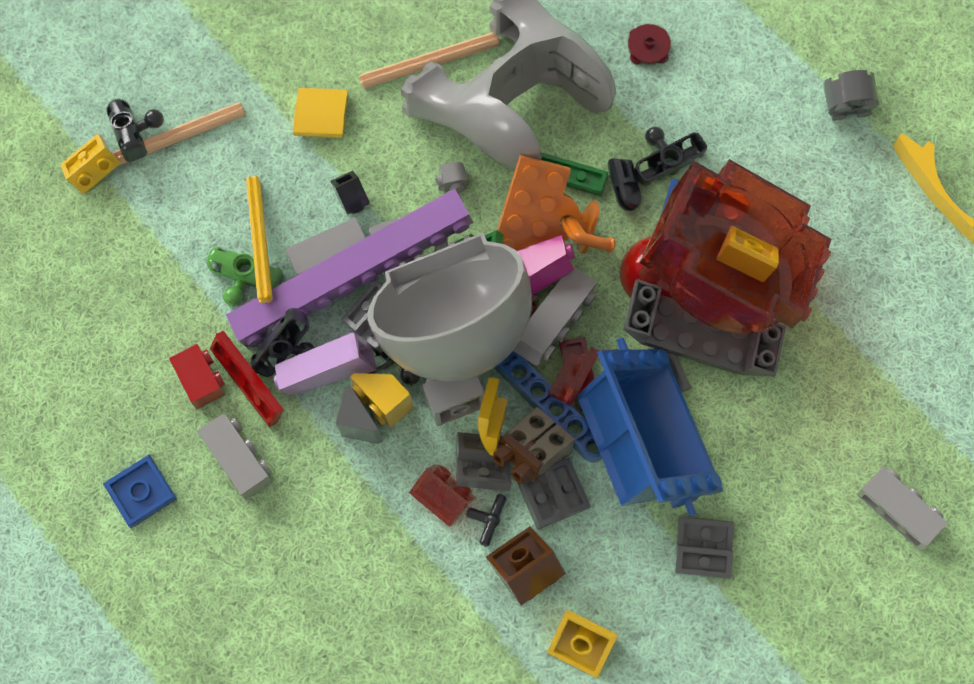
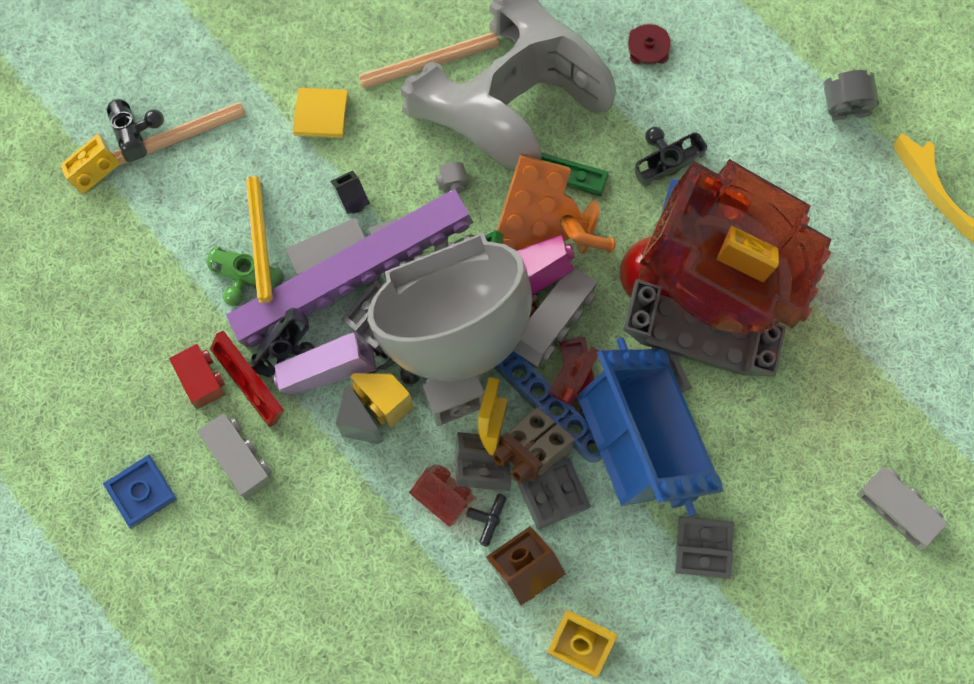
(624, 183): black arm -> none

